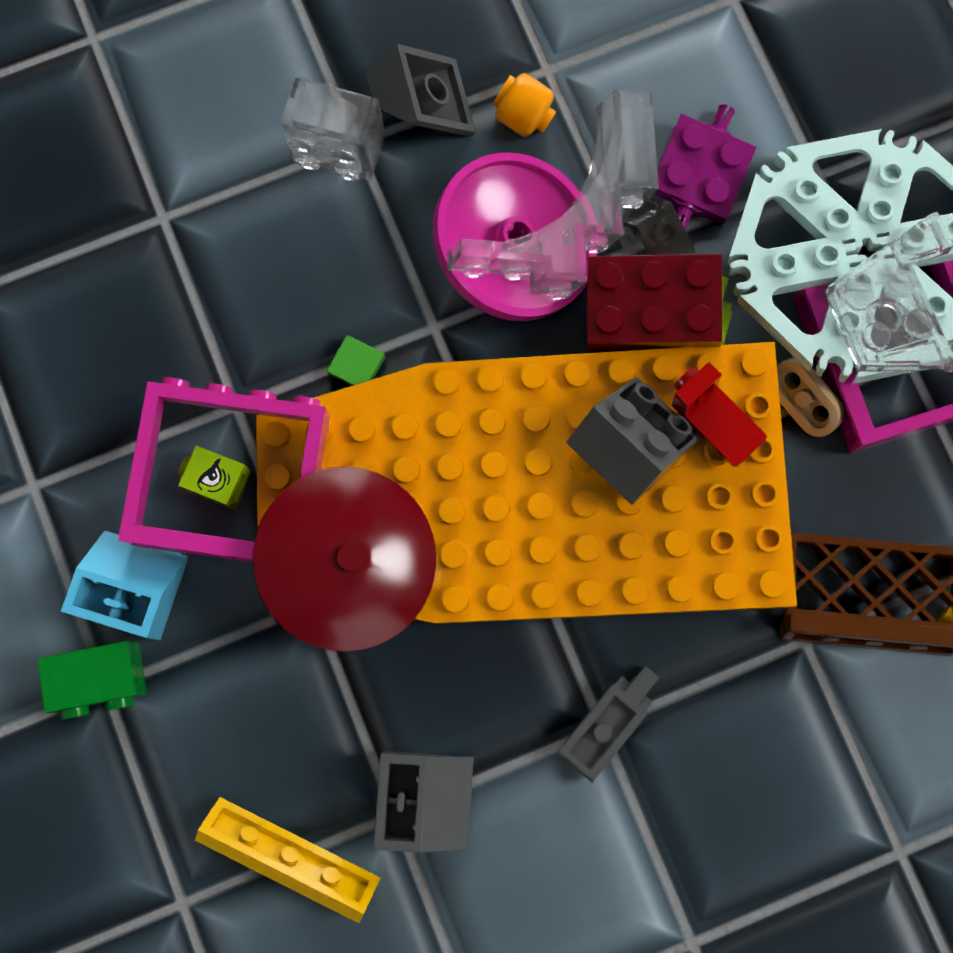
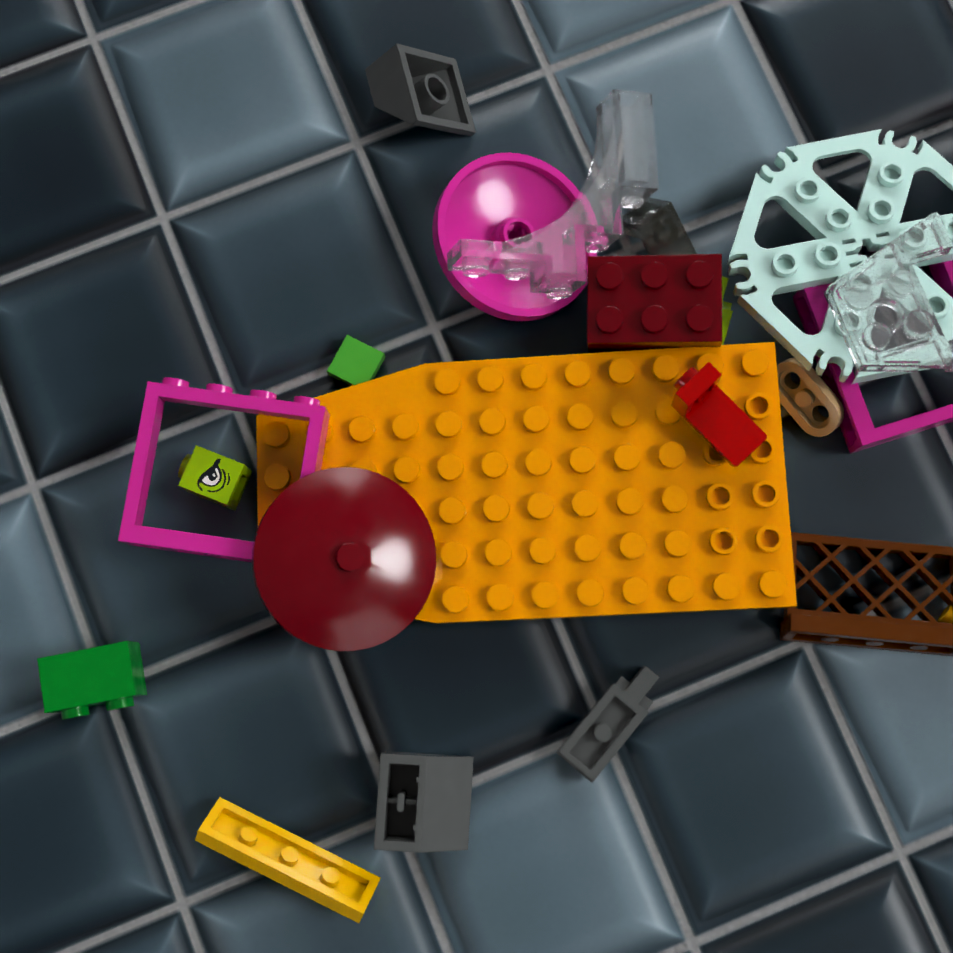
(126, 586): medium azure slope -> none
(333, 129): clear brick -> none
(524, 105): light orange head -> none
(632, 439): dark grey slope -> none
(703, 167): magenta plate -> none

